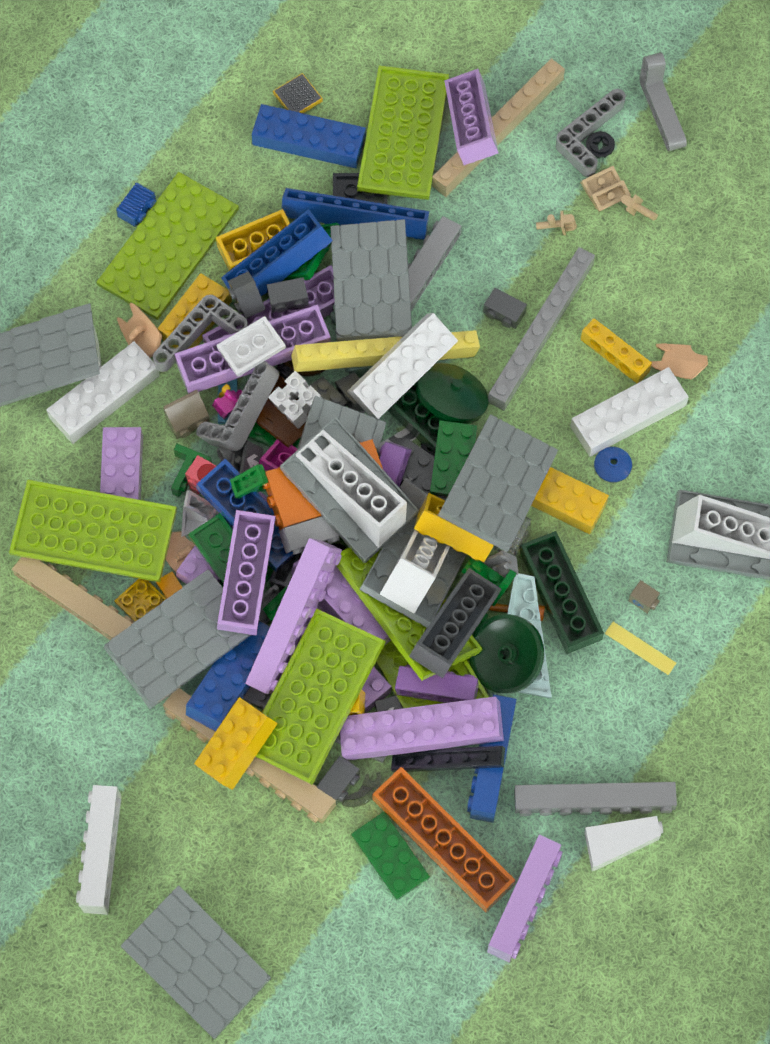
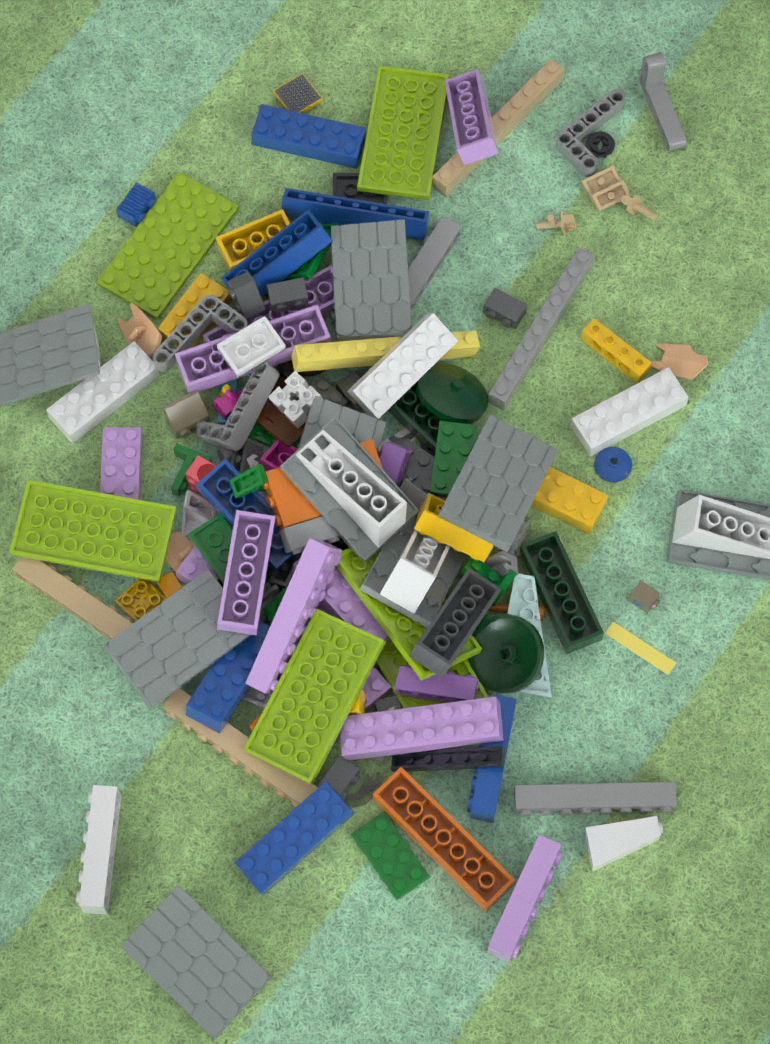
(235, 743): yellow brick -> none
(295, 838): none -> blue brick

